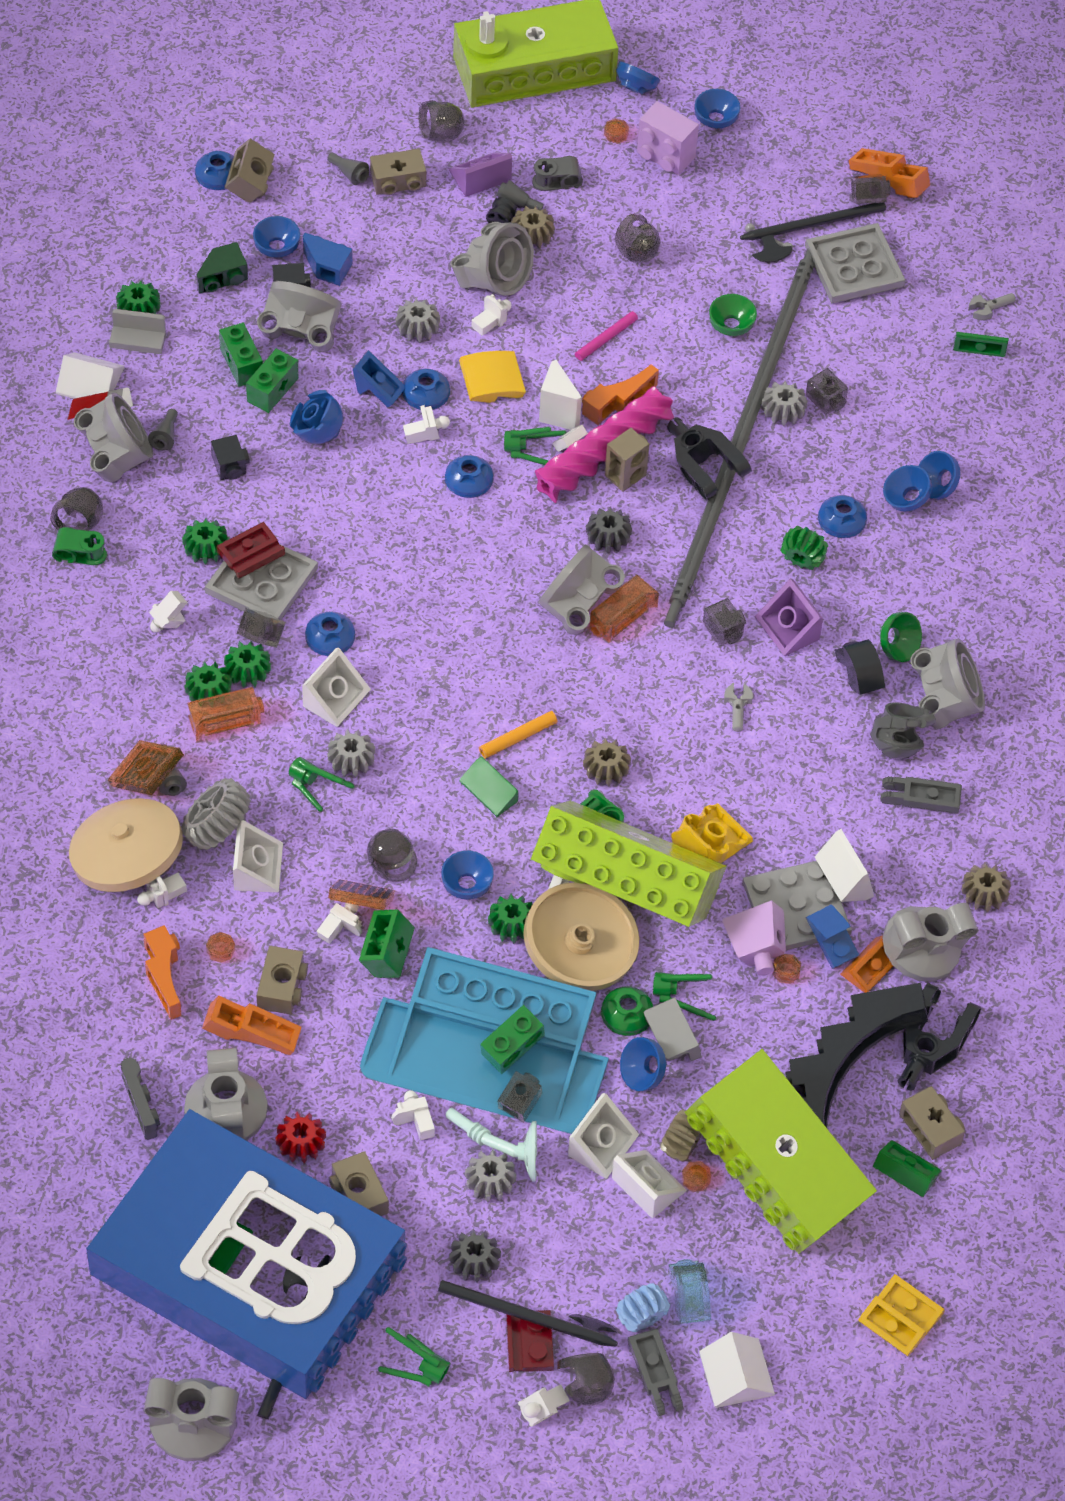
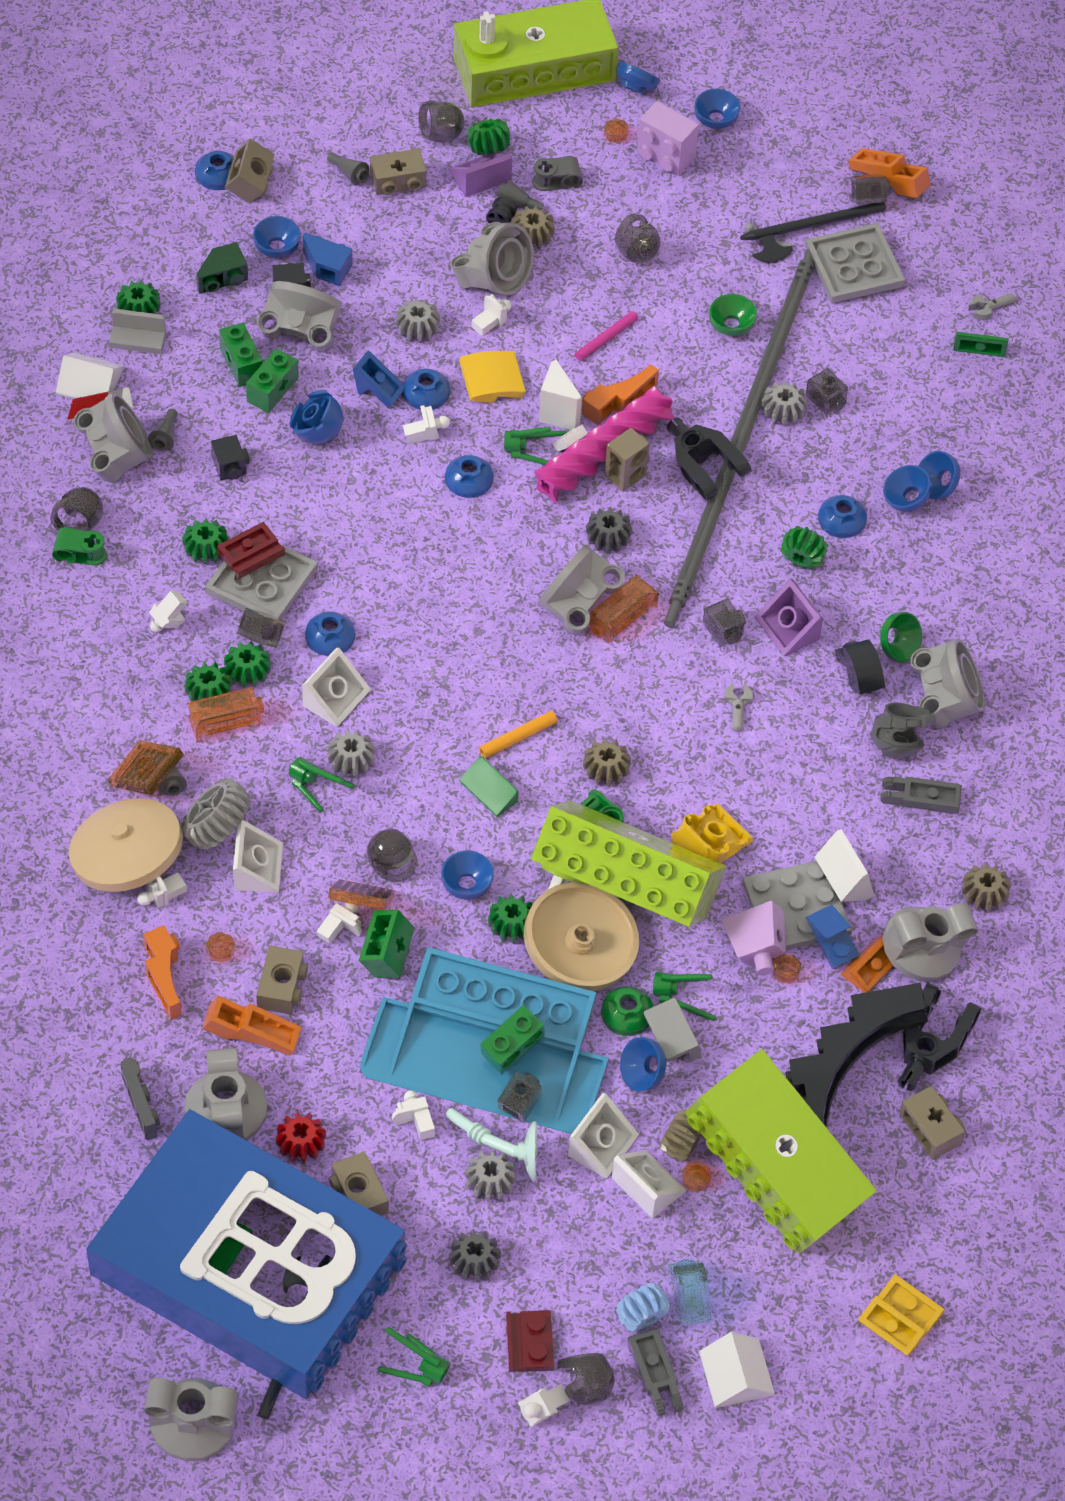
(489, 137): none -> green gear
(587, 1332): black piece -> none
(906, 1168): green slope -> none

